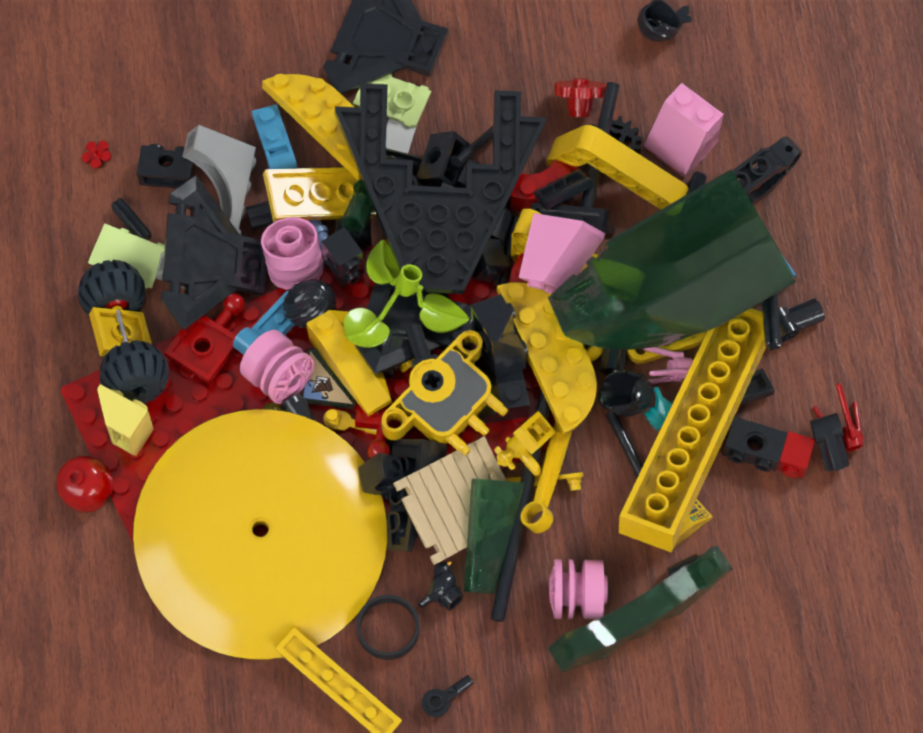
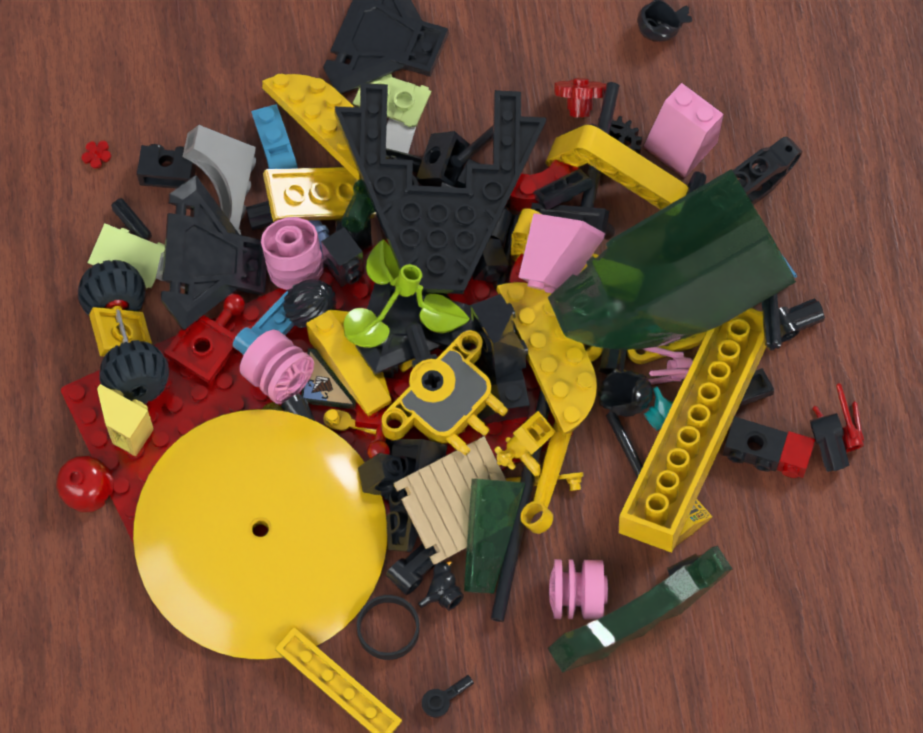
(409, 572): none -> black piece

